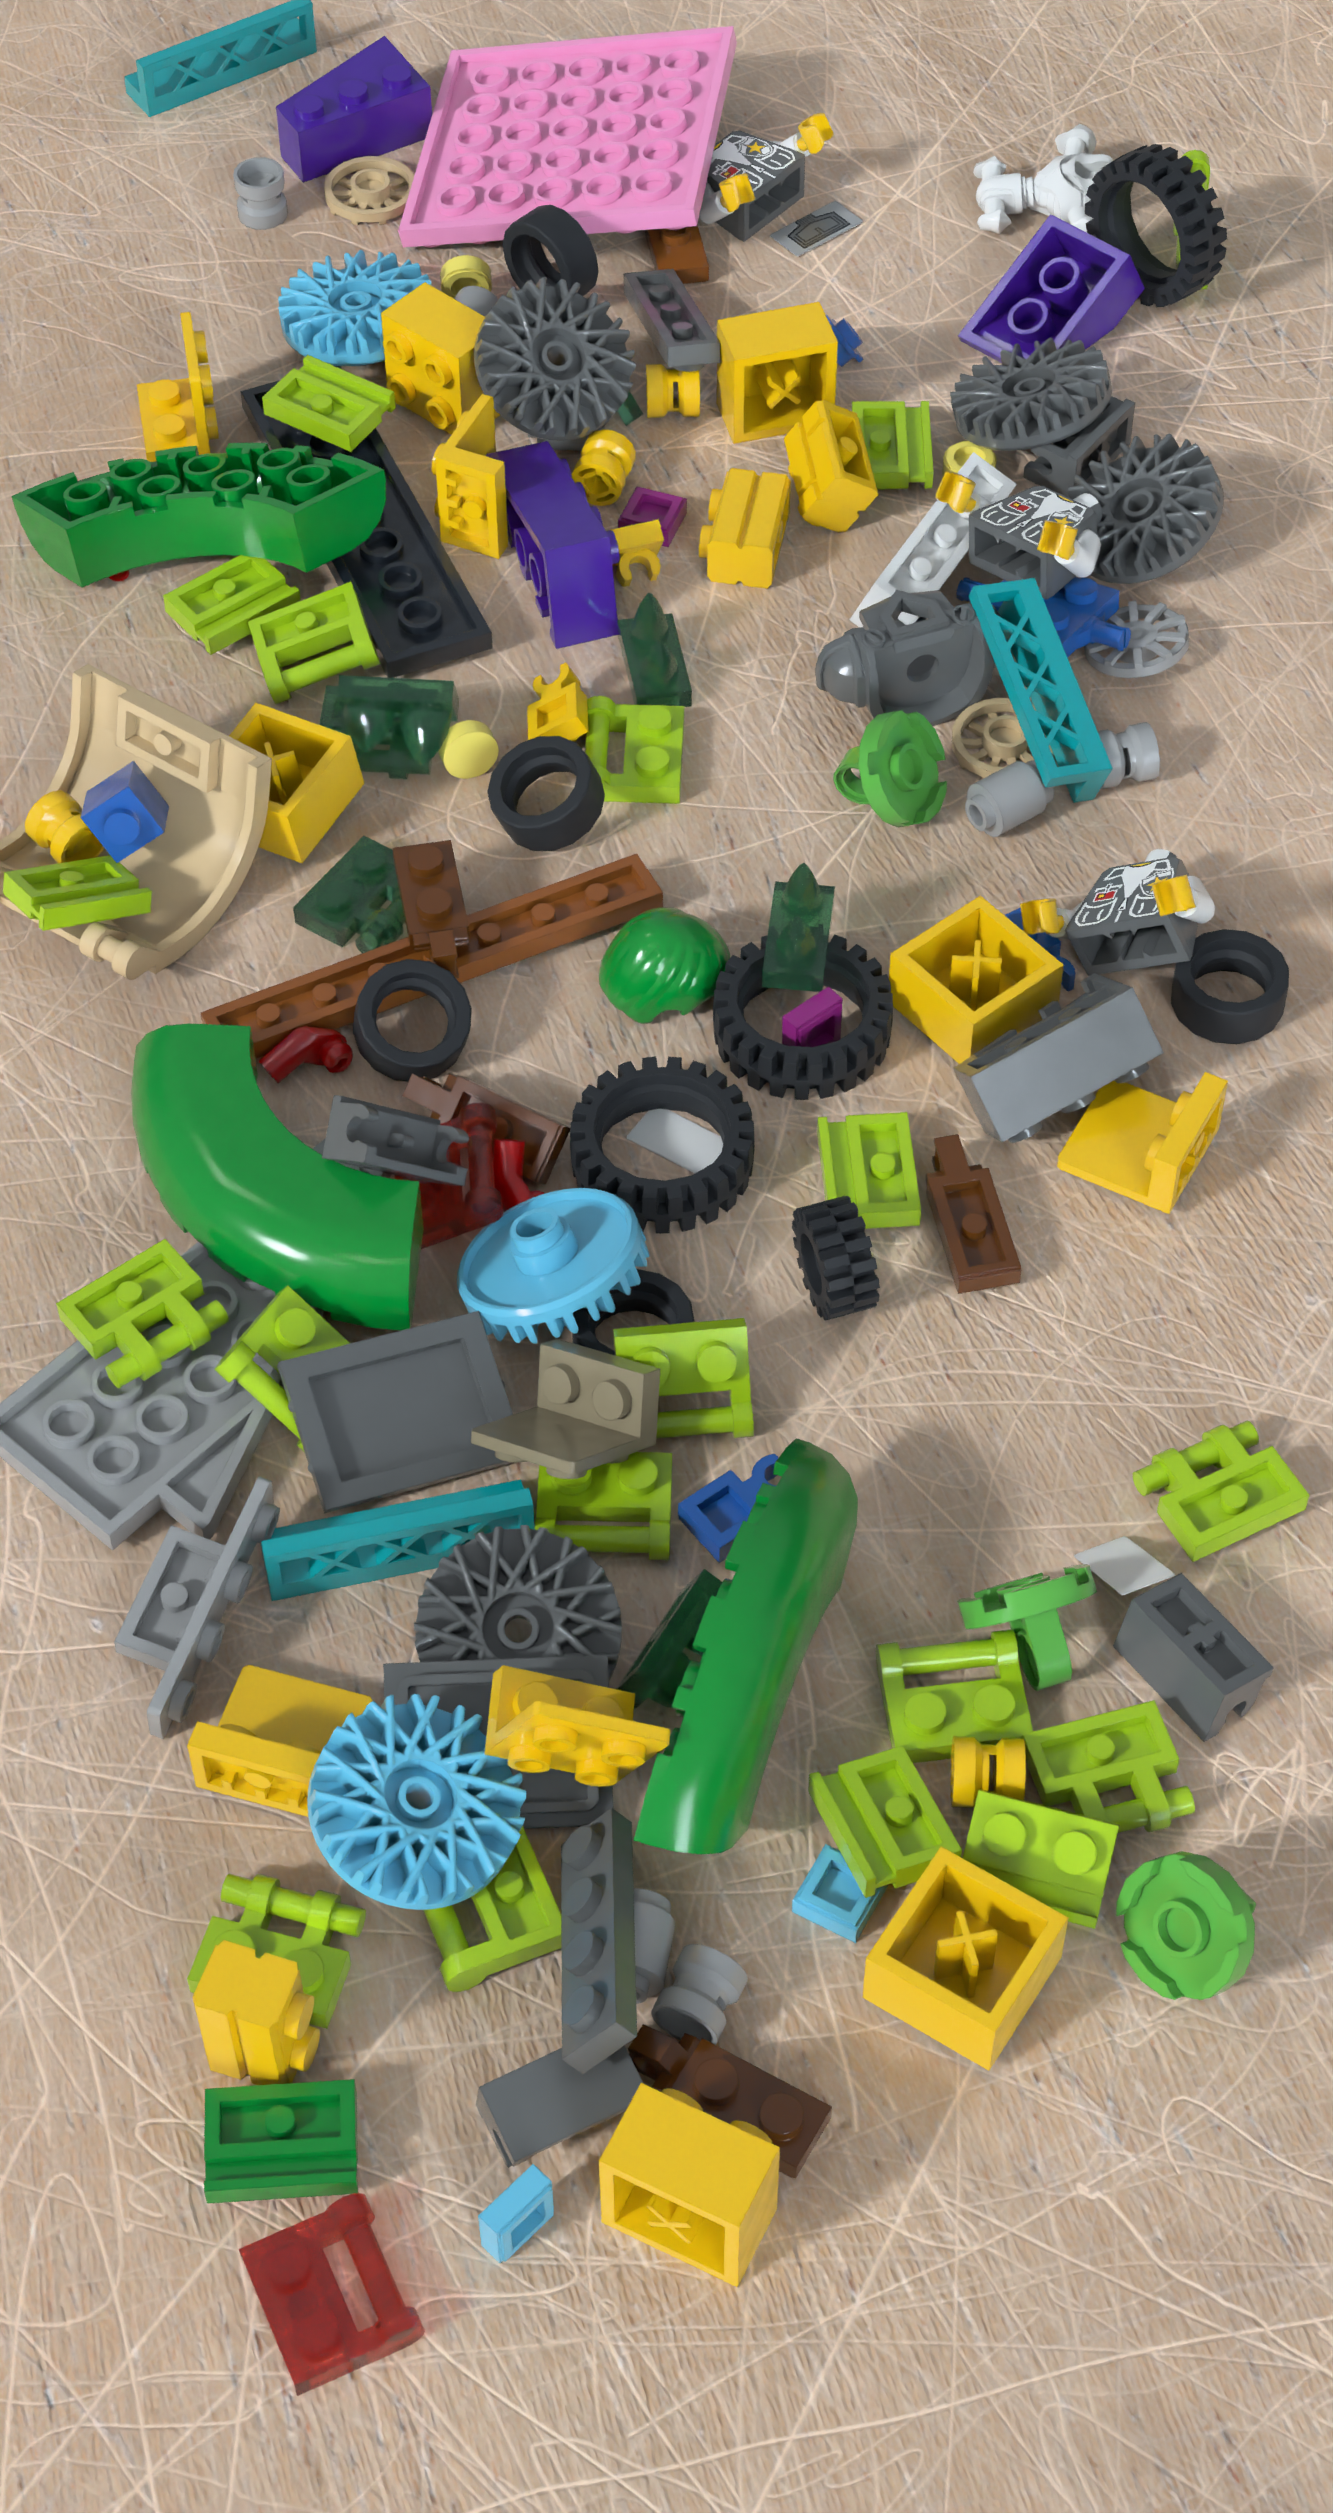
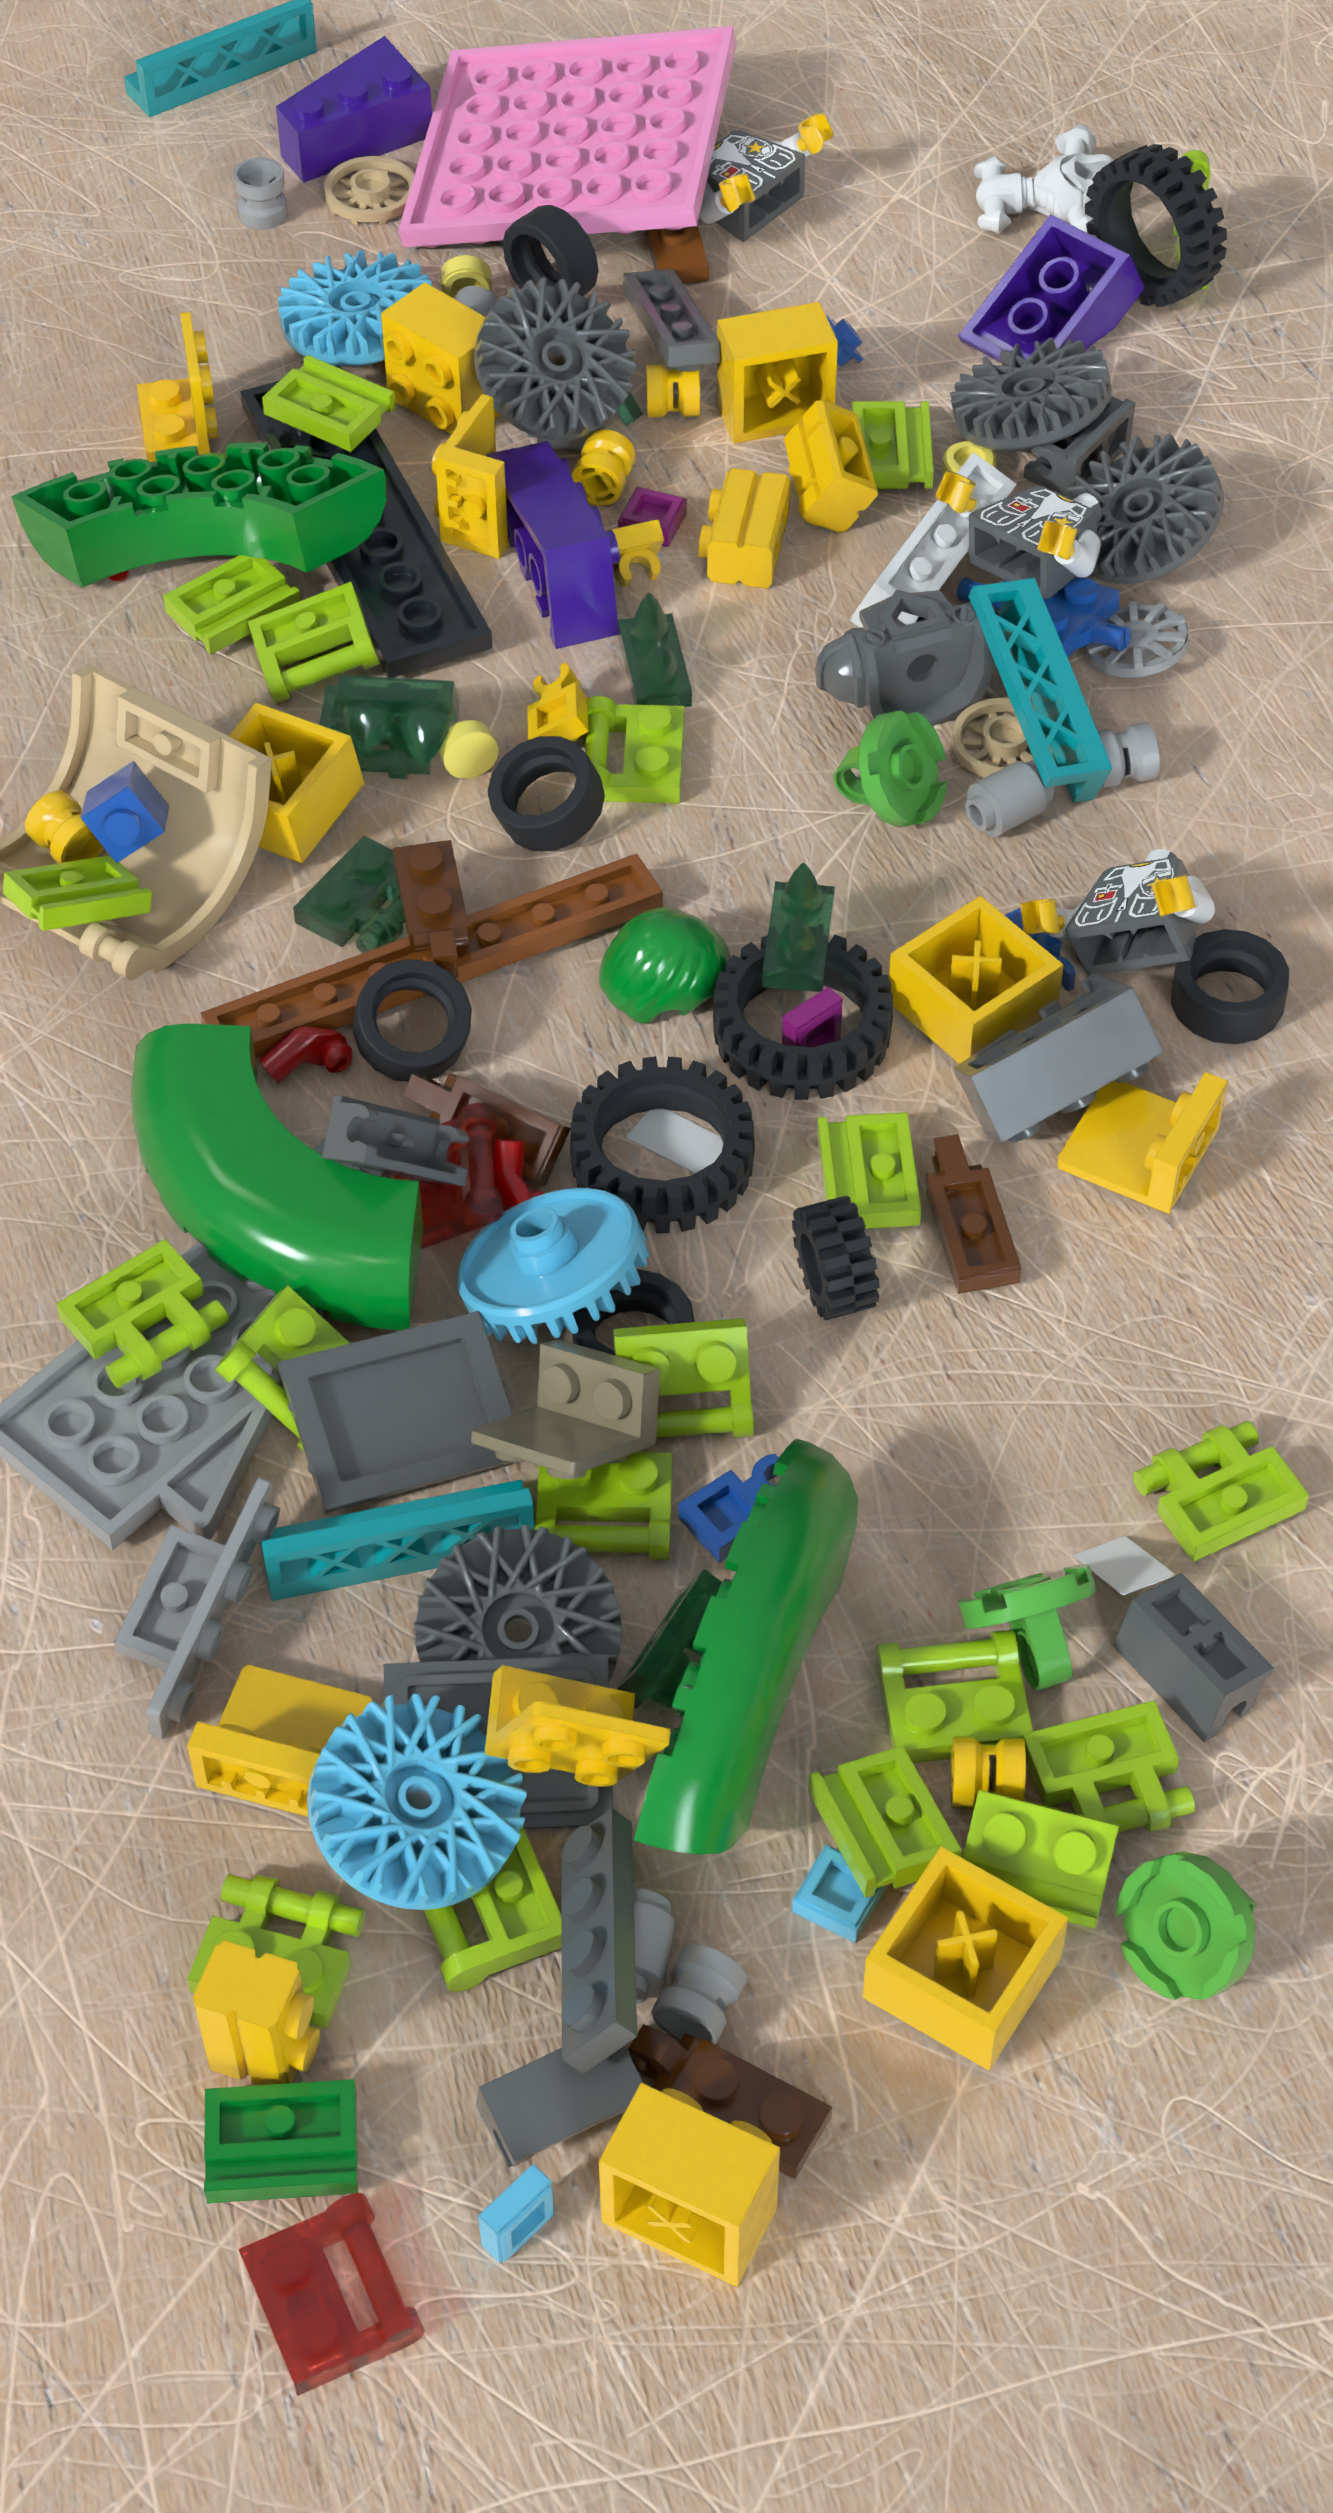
(816, 228): sticker -> none

